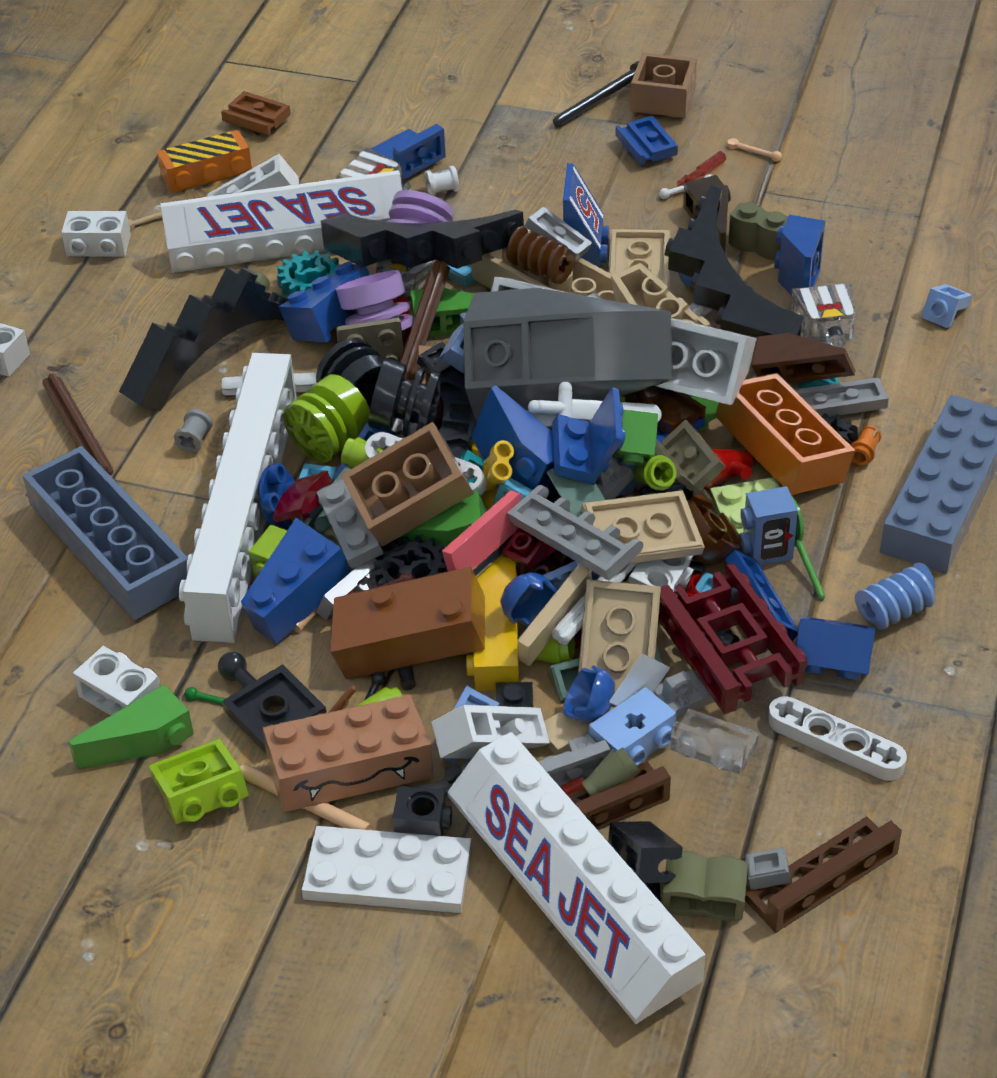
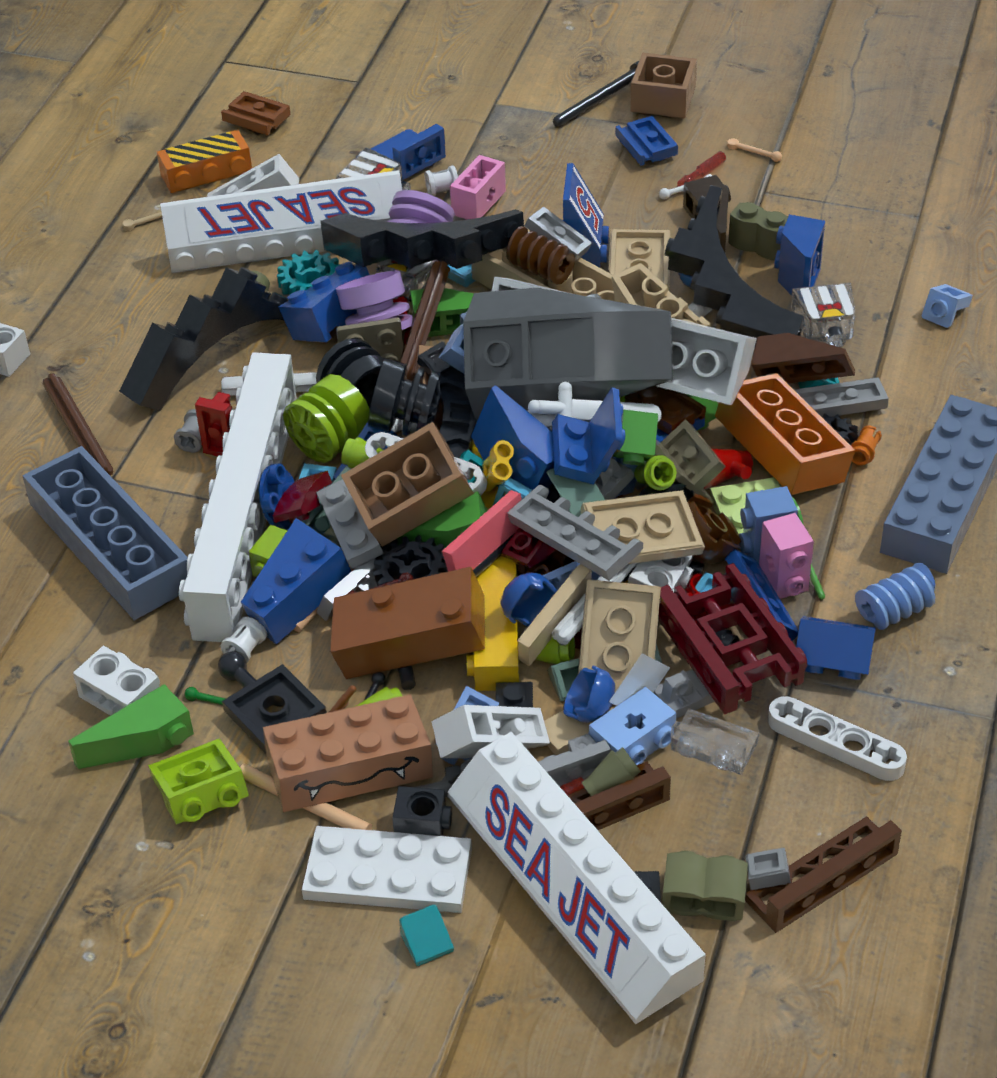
(96, 233): white brick -> none
(213, 422): none -> red hinge
(245, 638): none -> white bush
(425, 935): none -> teal slope
(478, 188): none -> bright pink brick
(643, 848): black hinge -> none
(786, 555): none -> bright pink brick

